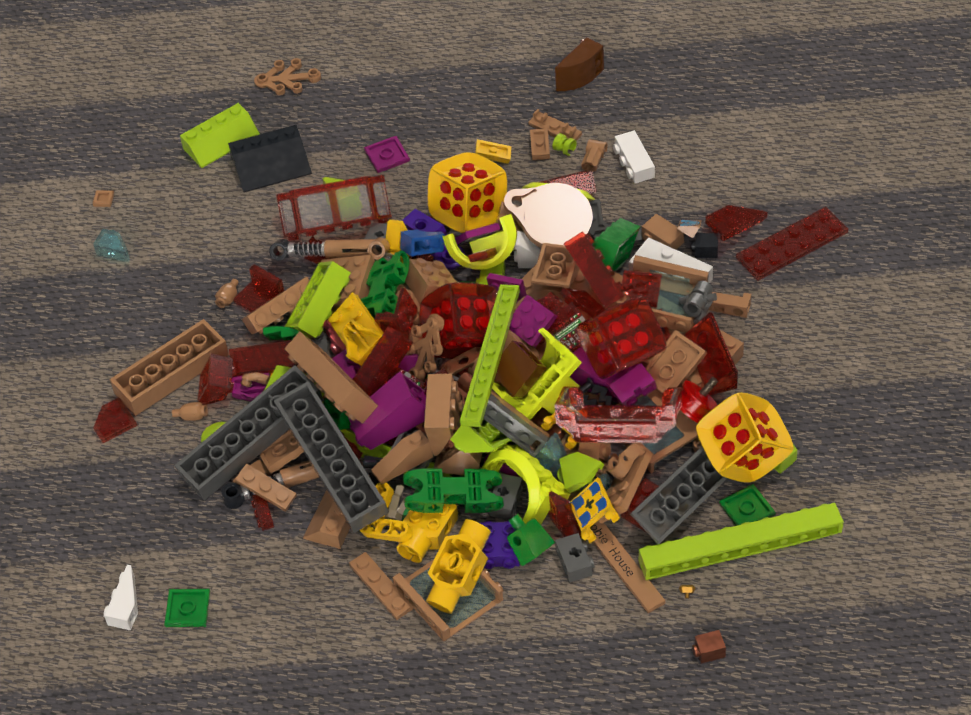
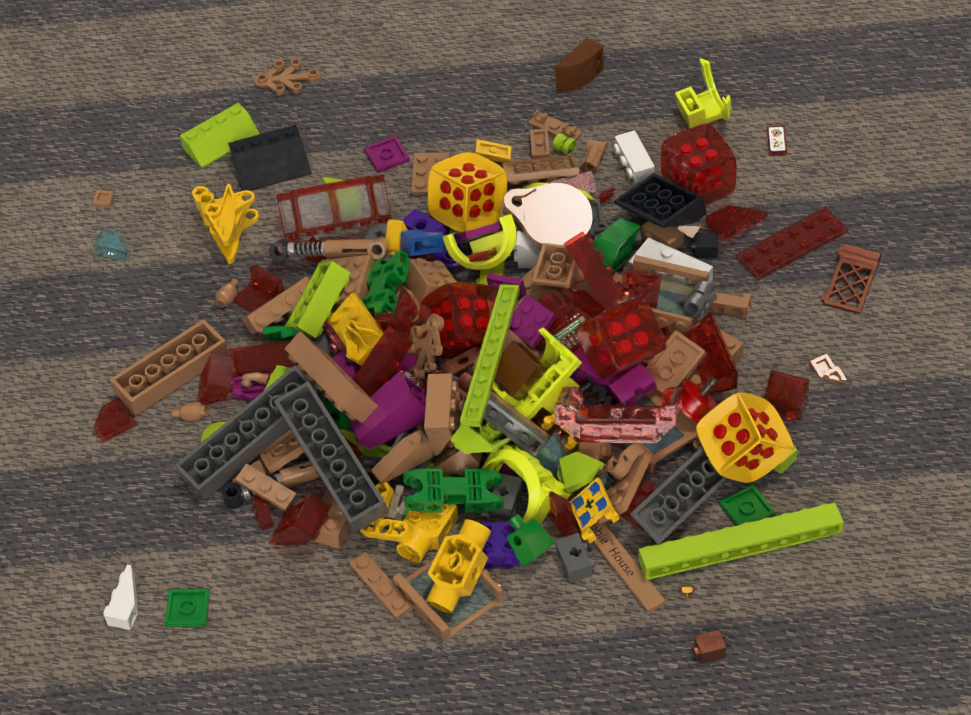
(225, 217): none -> yellow piece
(301, 522): none -> clear red slope
(421, 168): none -> medium nougat plate
(541, 168): none -> medium nougat plate
(606, 194): none -> clear red plant
(663, 202): none -> black slope
(700, 162): none -> clear red piece
(704, 106): none -> neon yellow piece
(776, 140): none -> tile
(787, 394): none -> clear red slope
(826, 369): none -> slope
(858, 260): none -> copper piece

